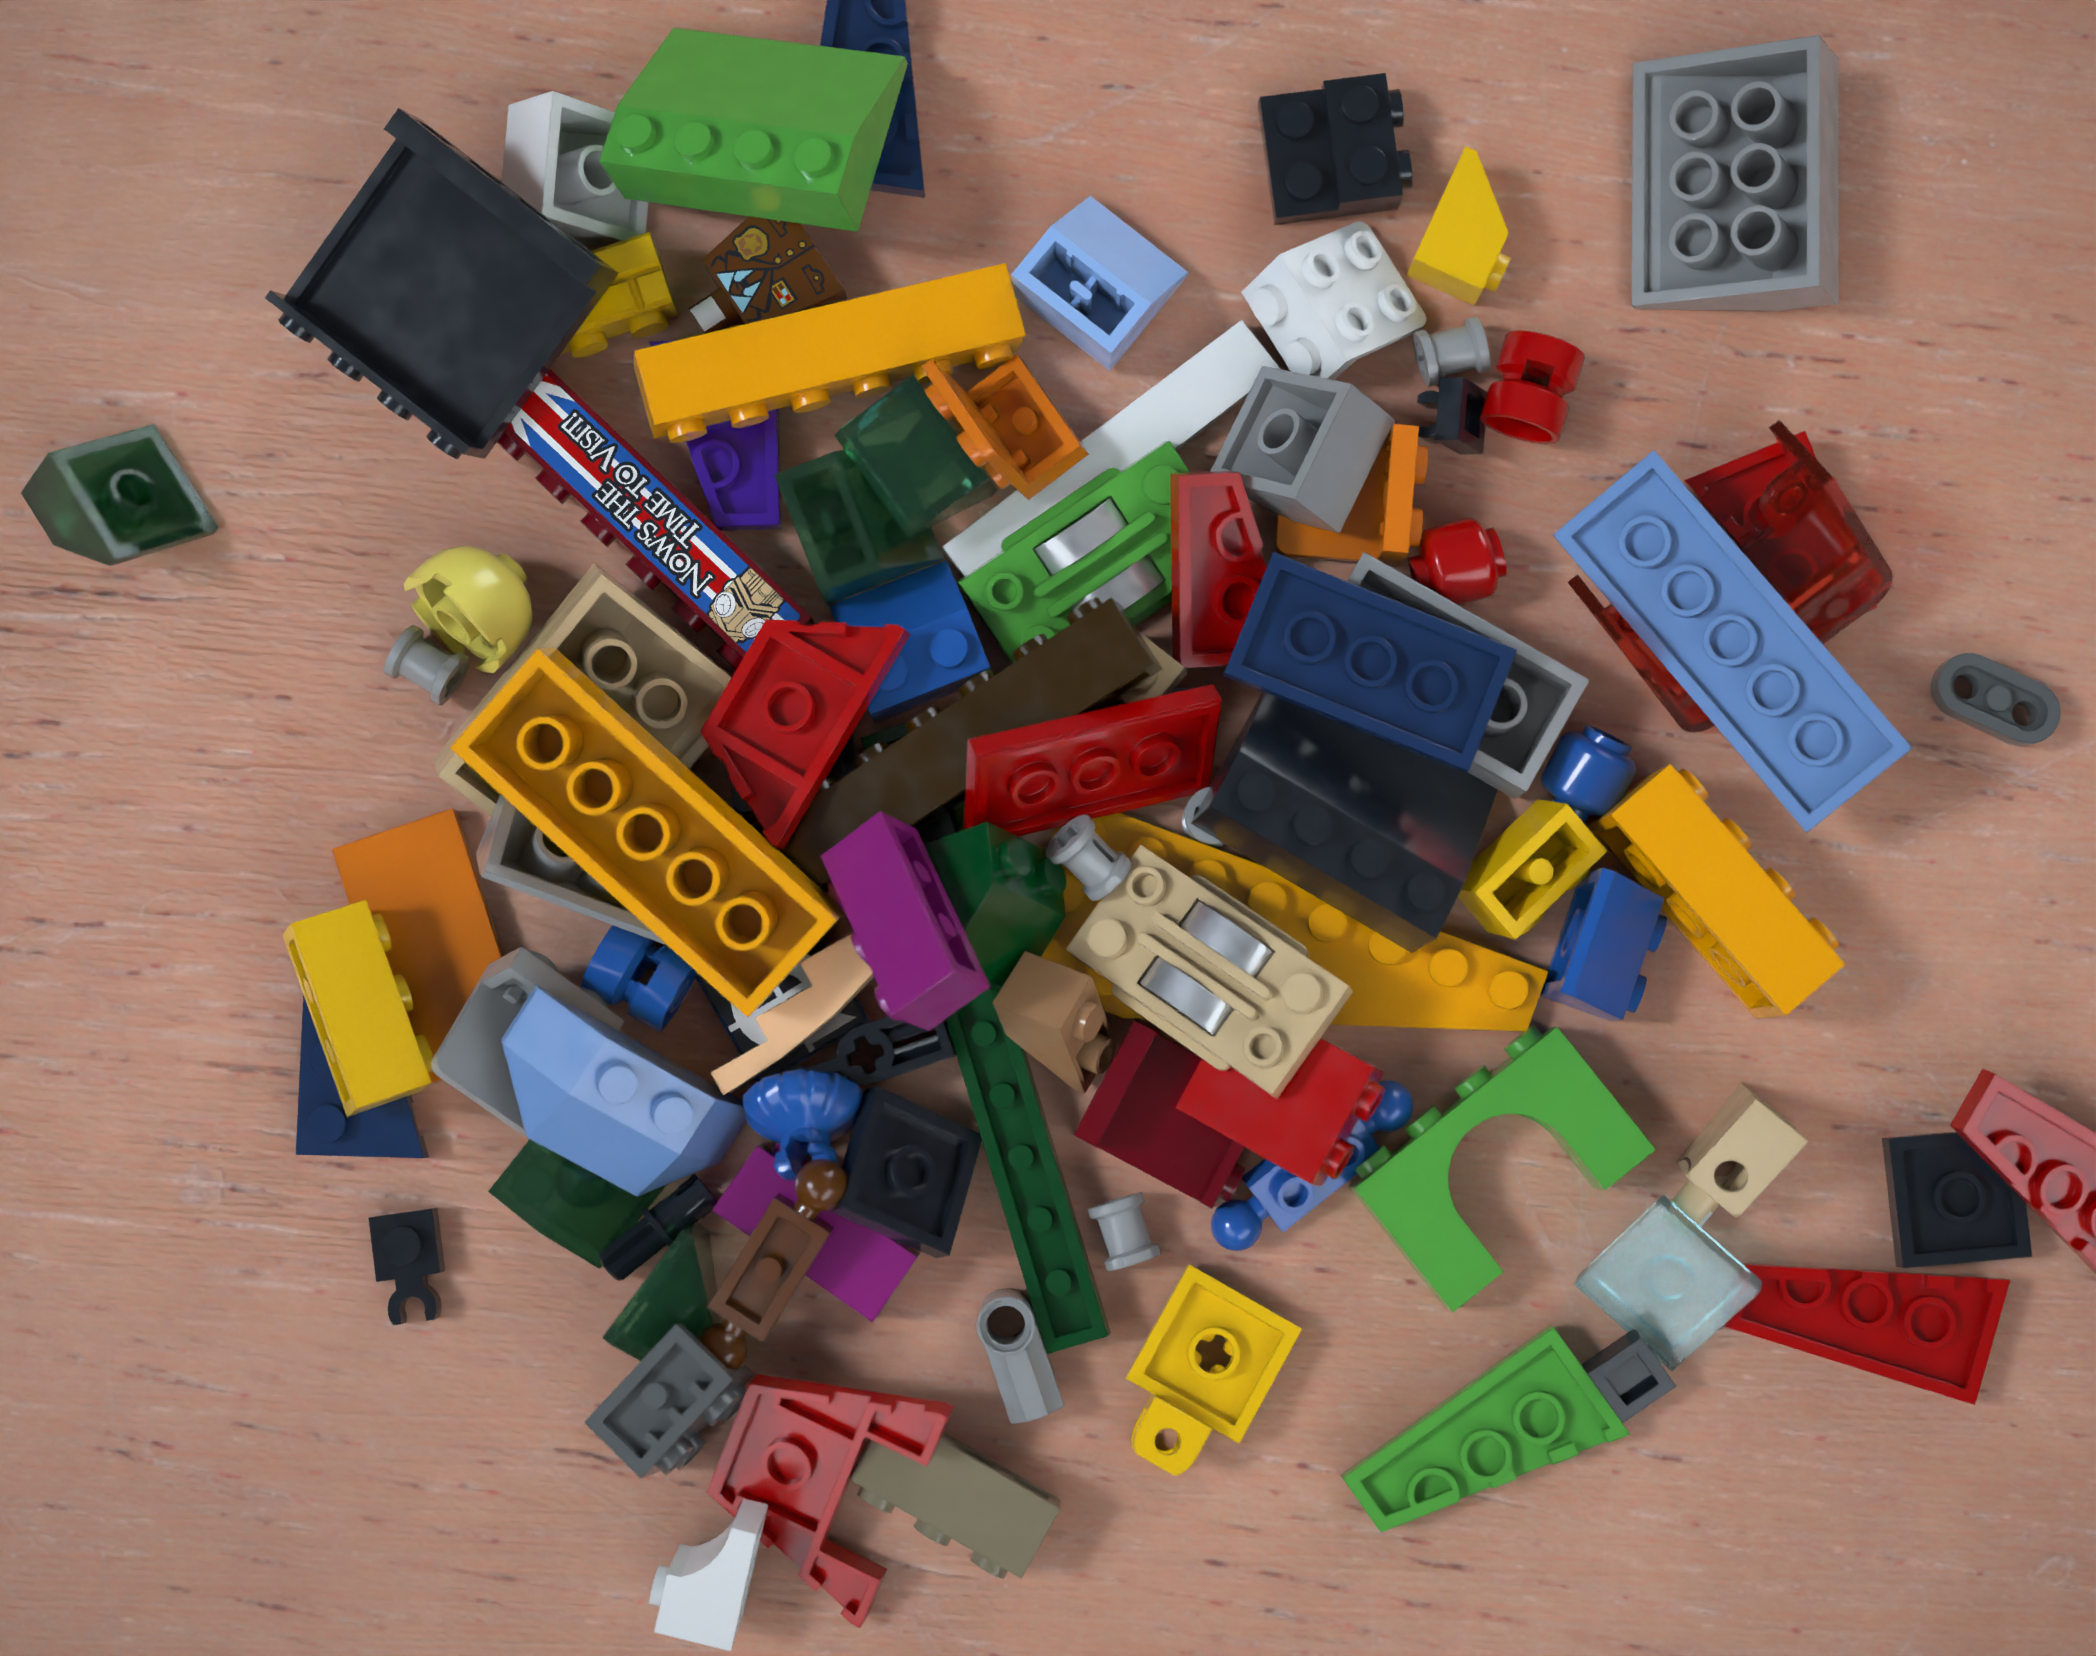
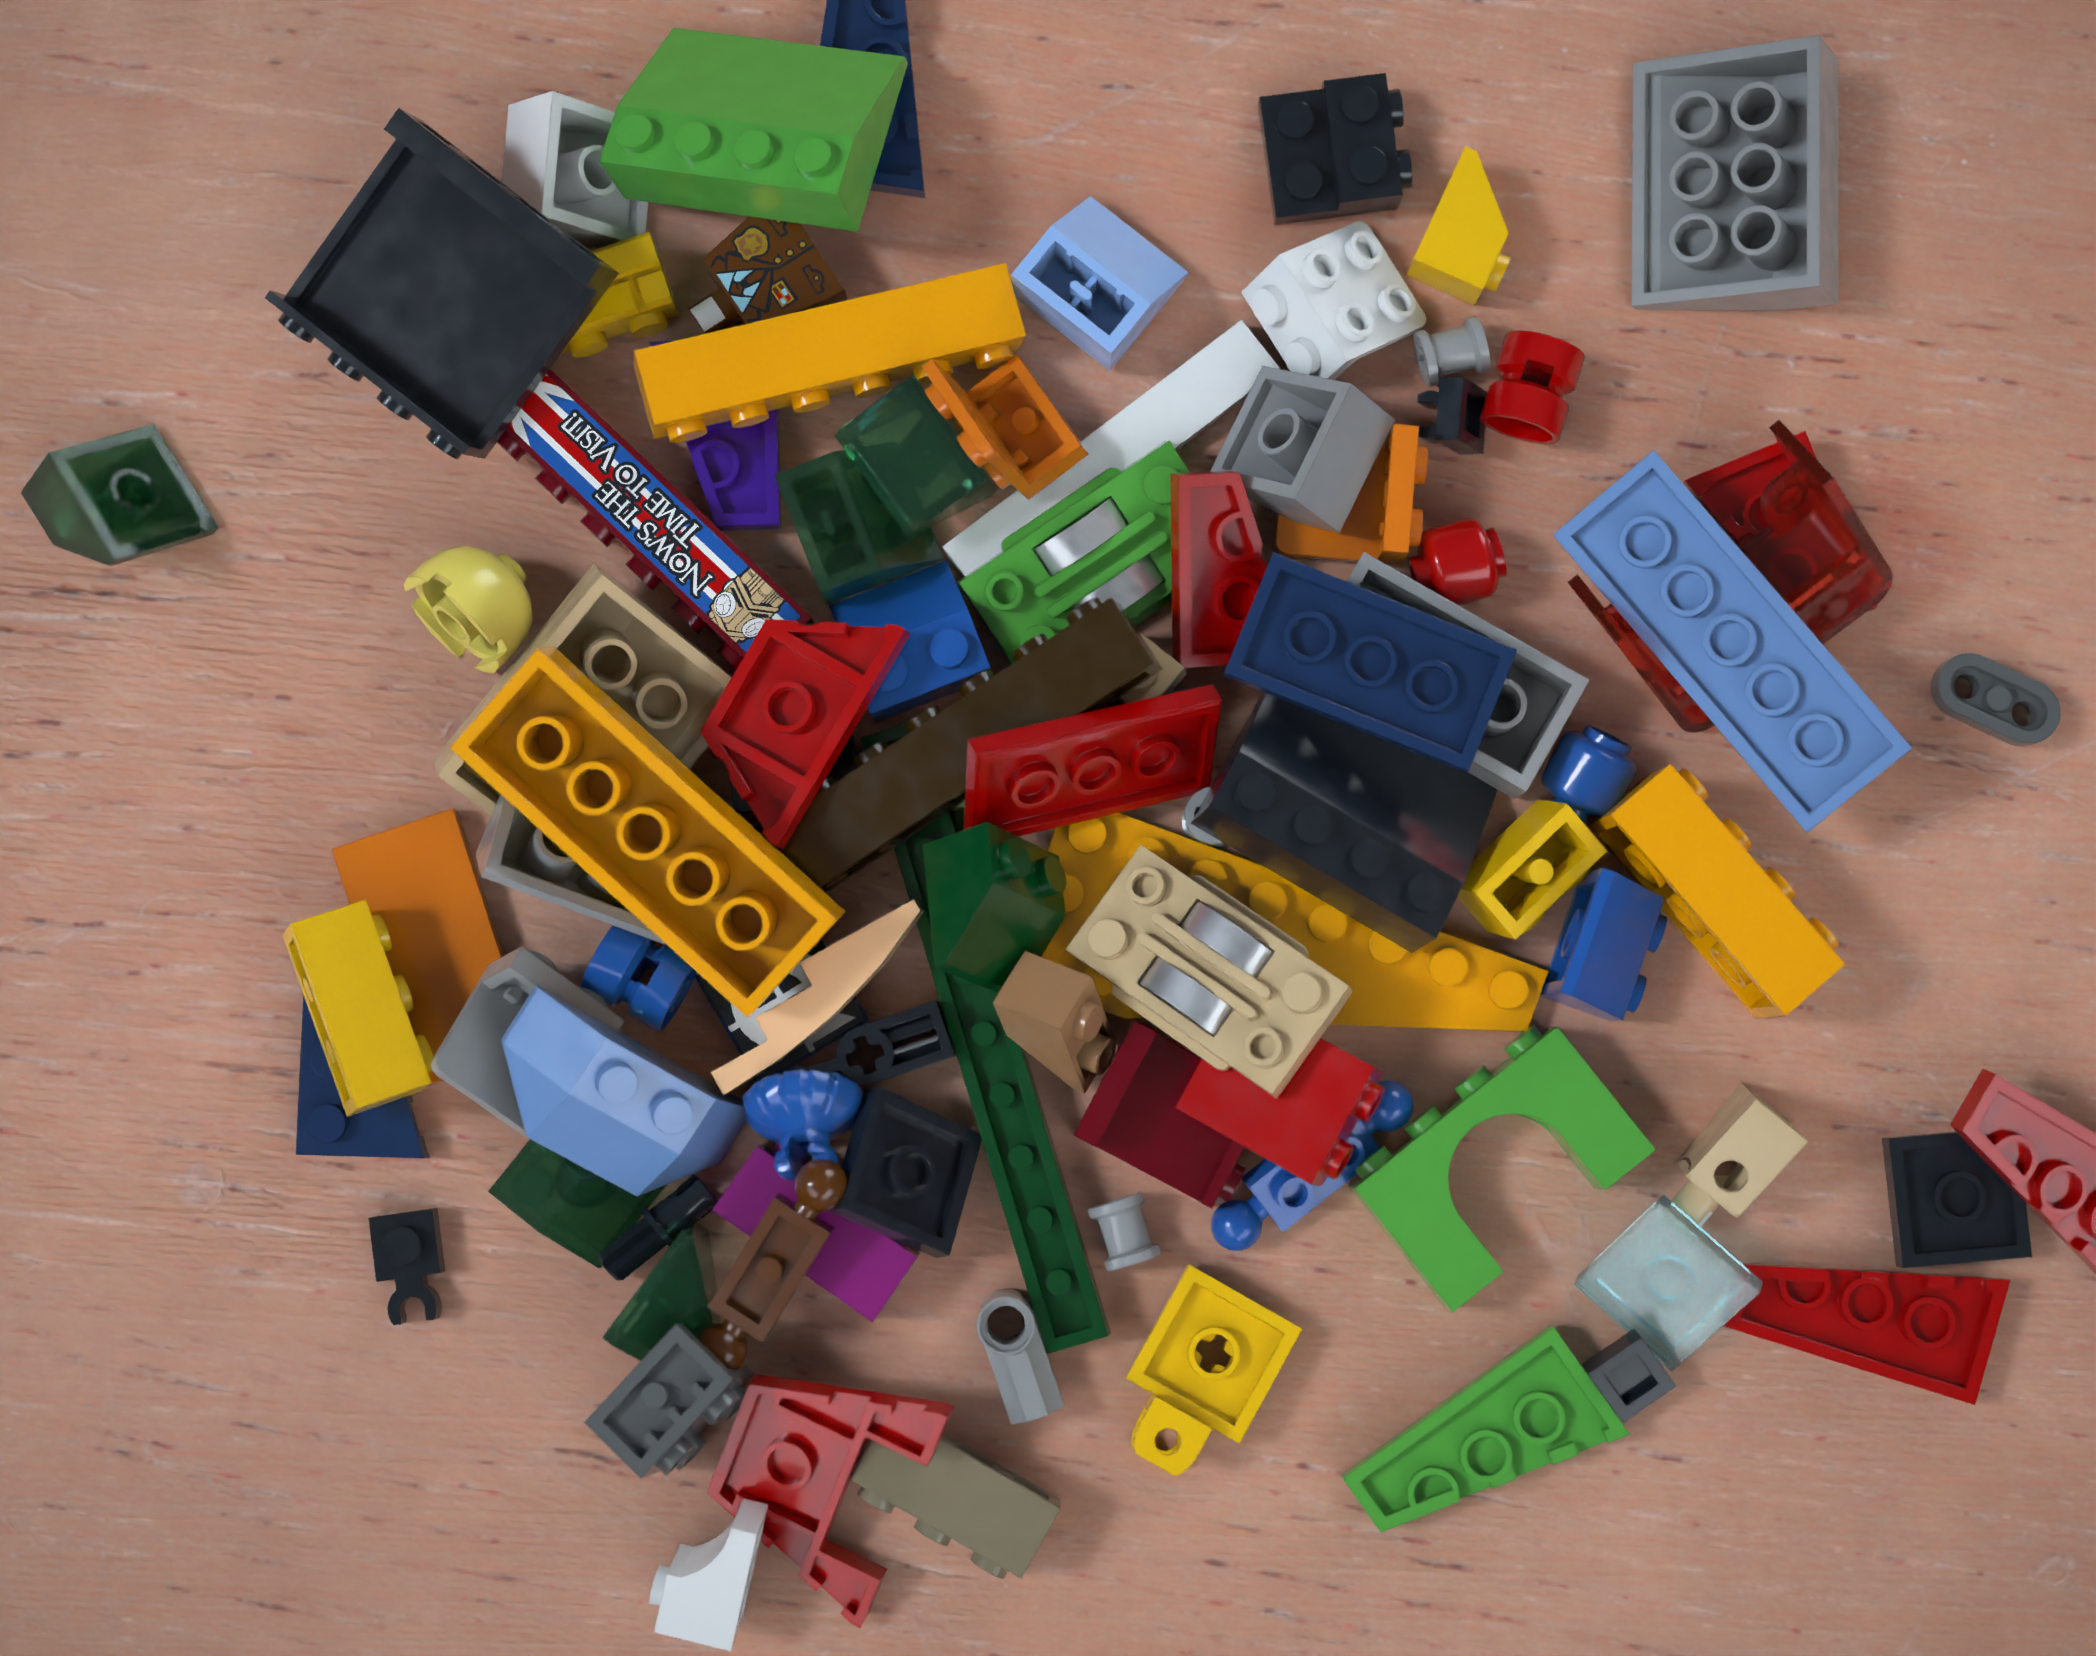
(426, 664): light grey bush -> none
(903, 922): magenta brick -> none
(1088, 857): light grey bush -> none

